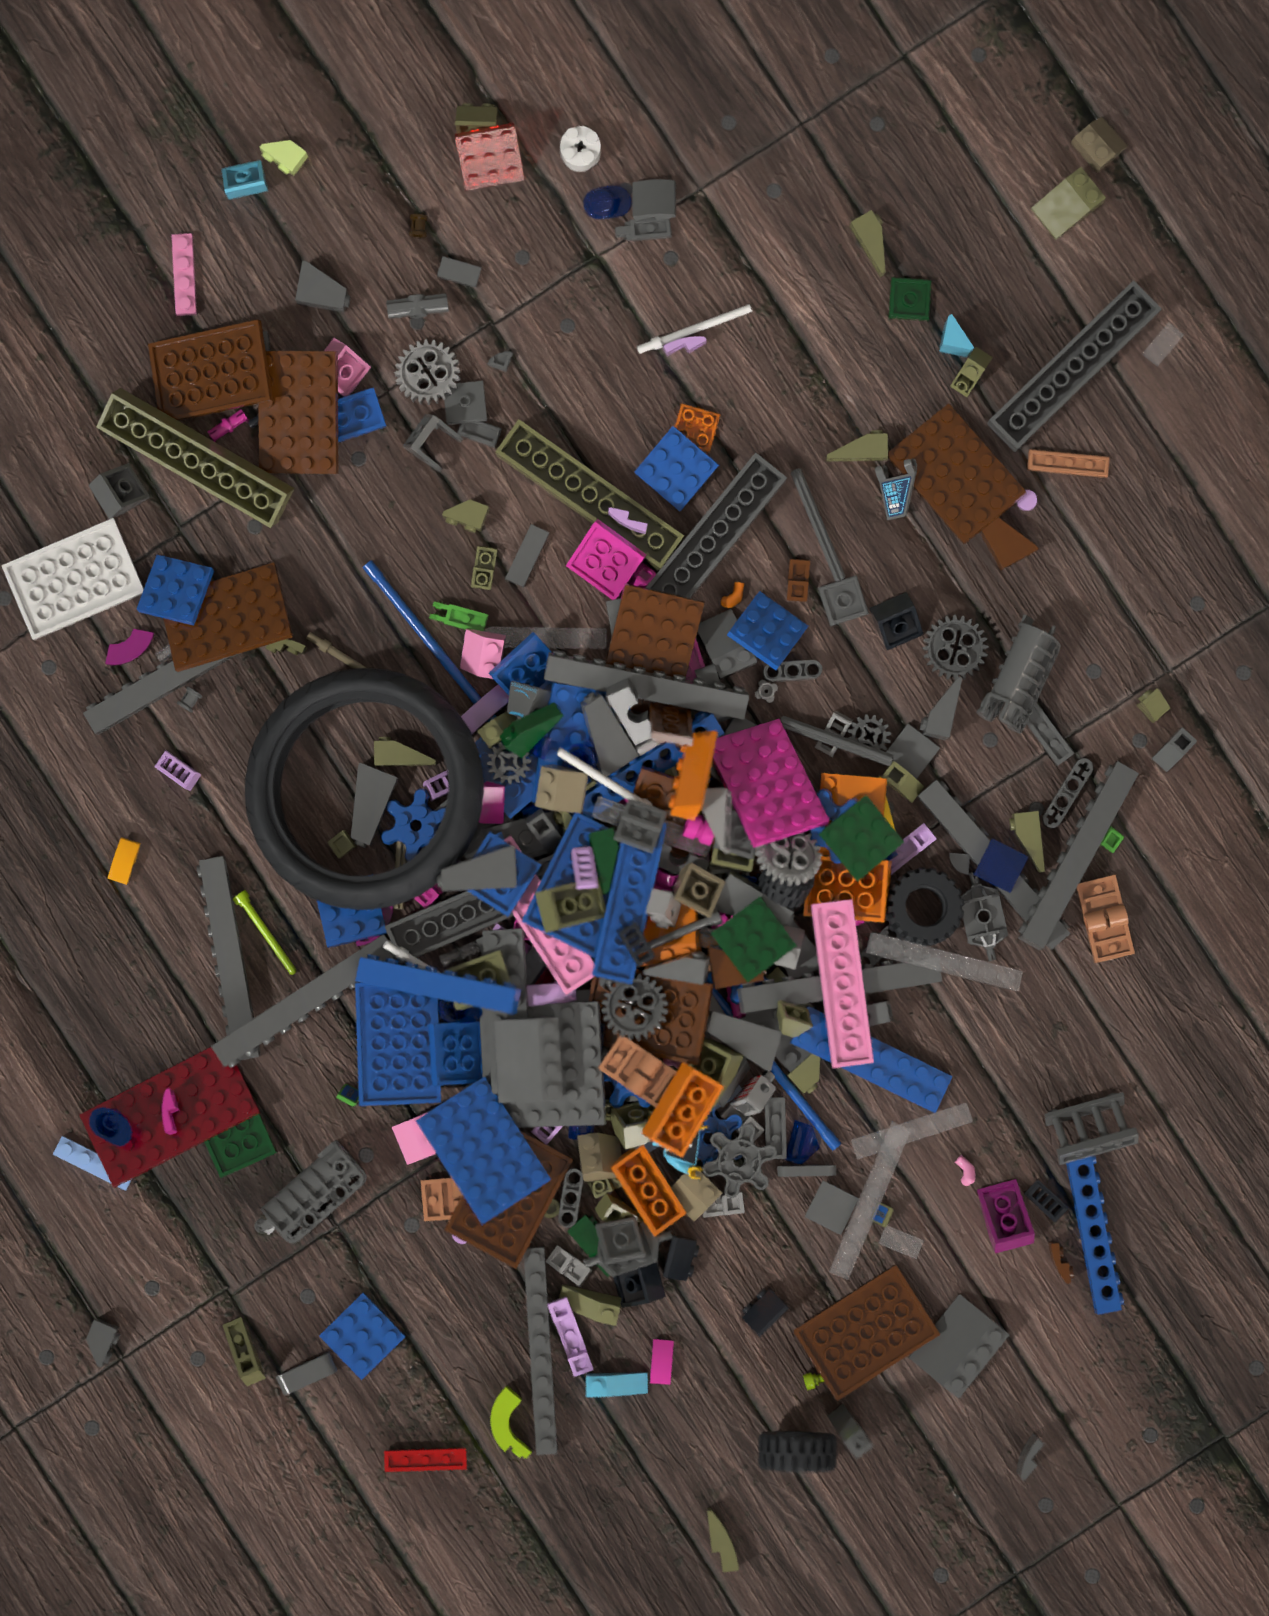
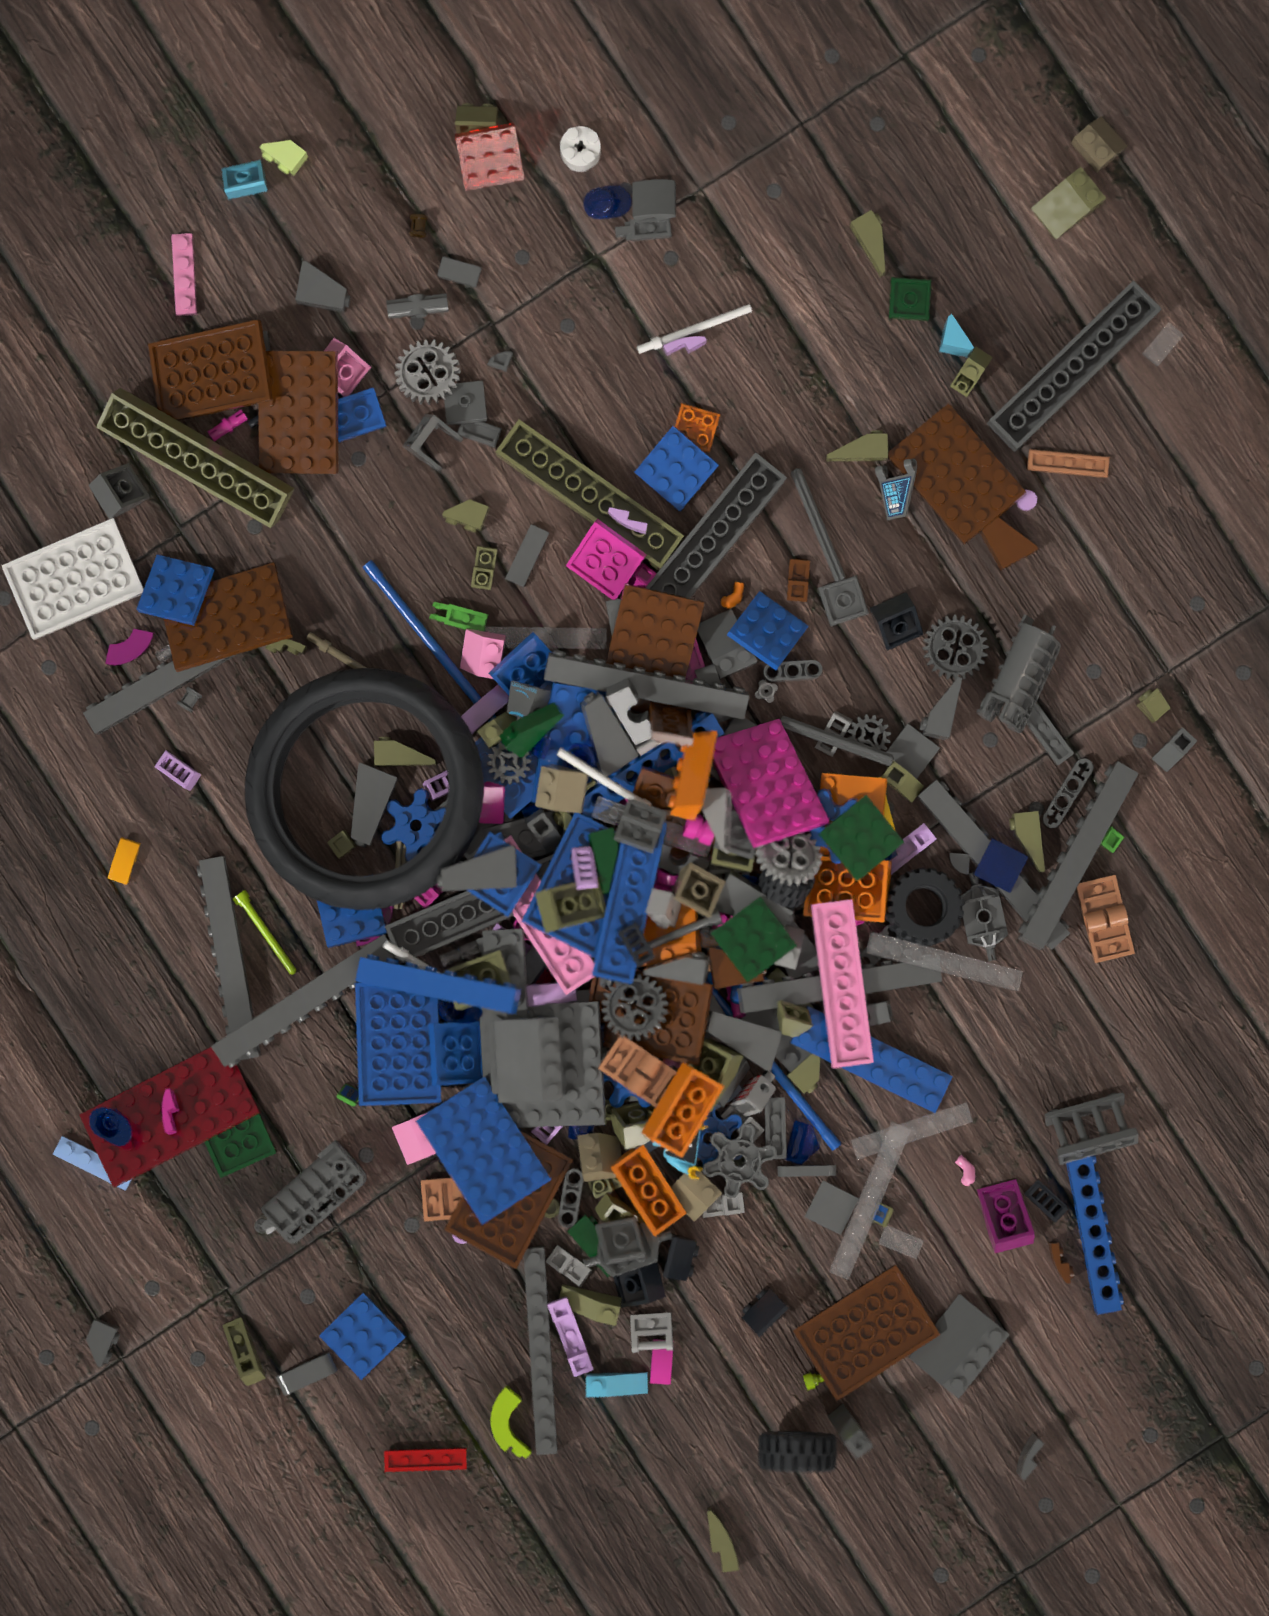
(648, 1326): none -> light grey plate

